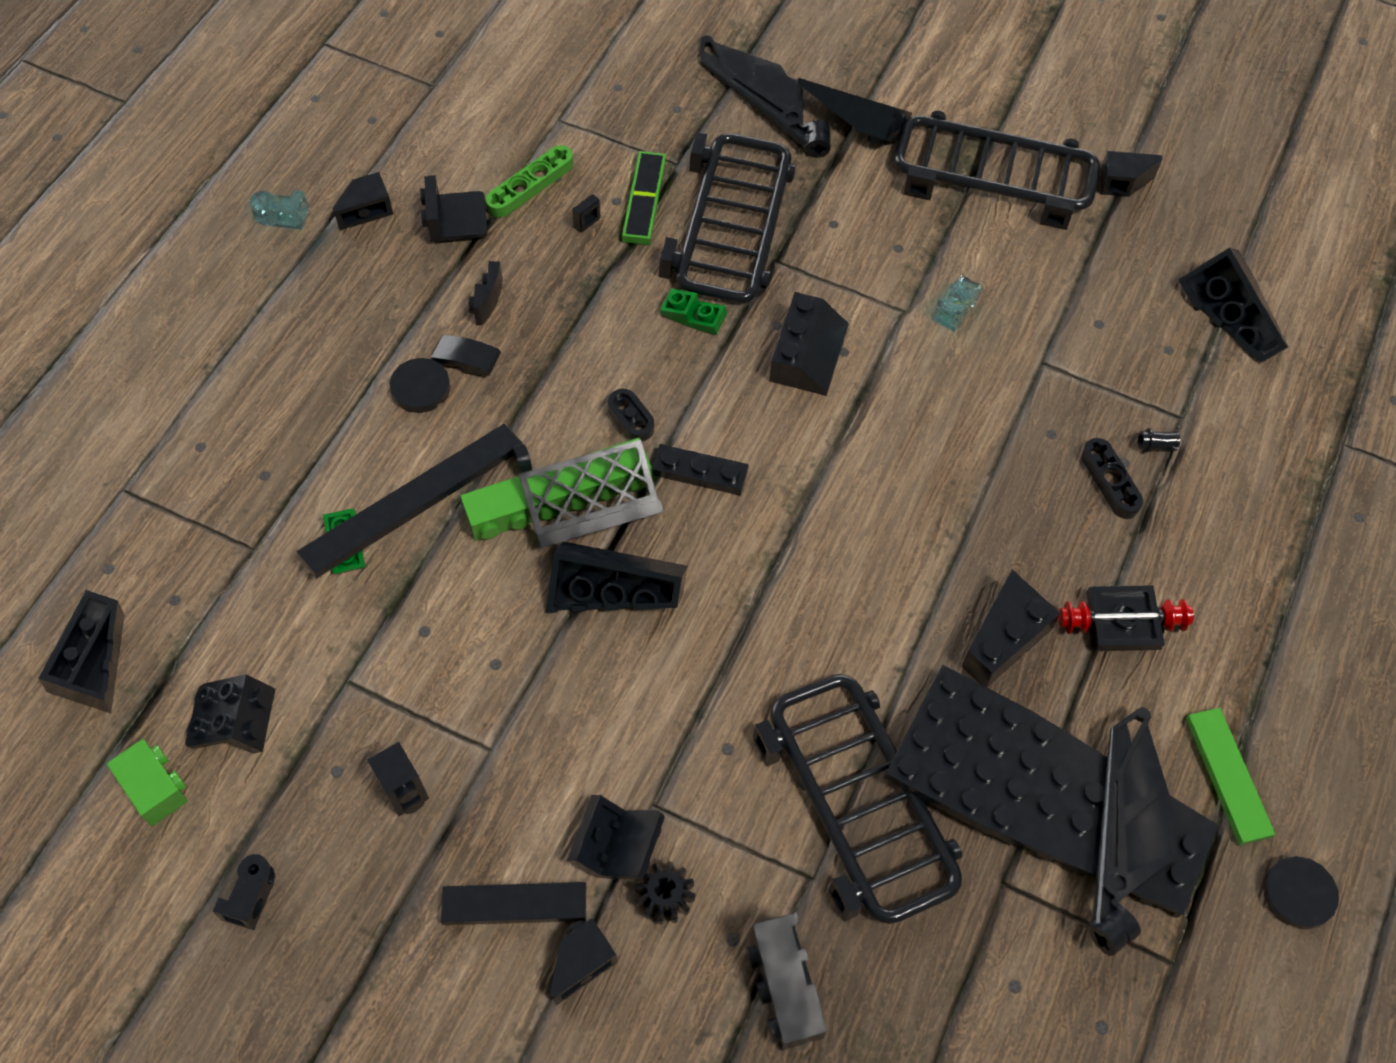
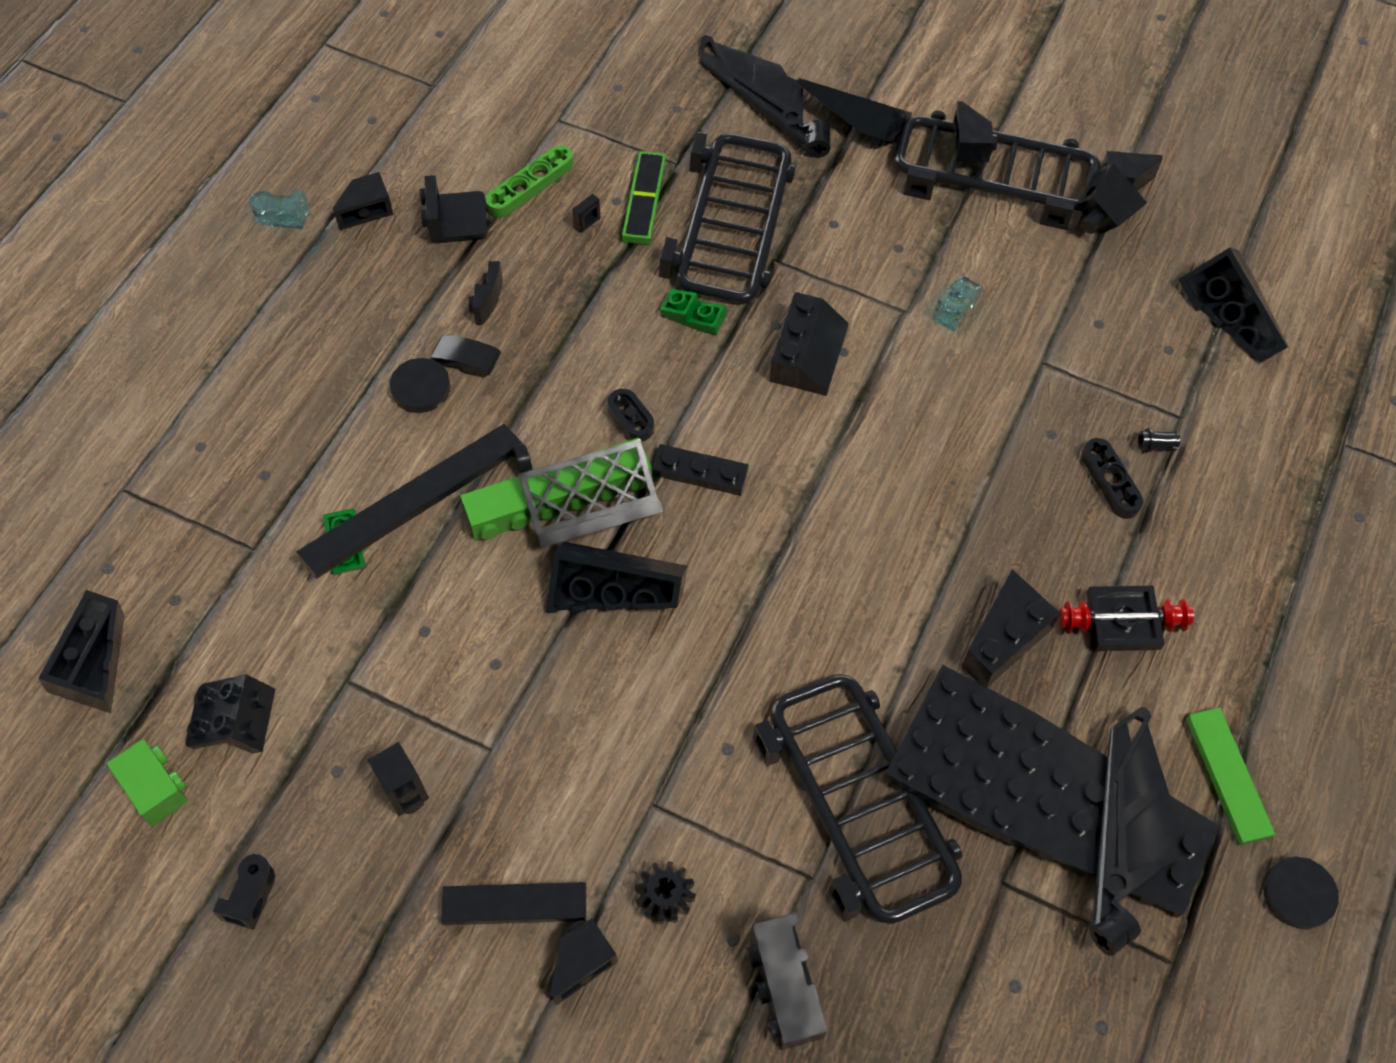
(615, 840): black bracket -> none
(972, 135): none -> black slope
(1108, 200): none -> black torso

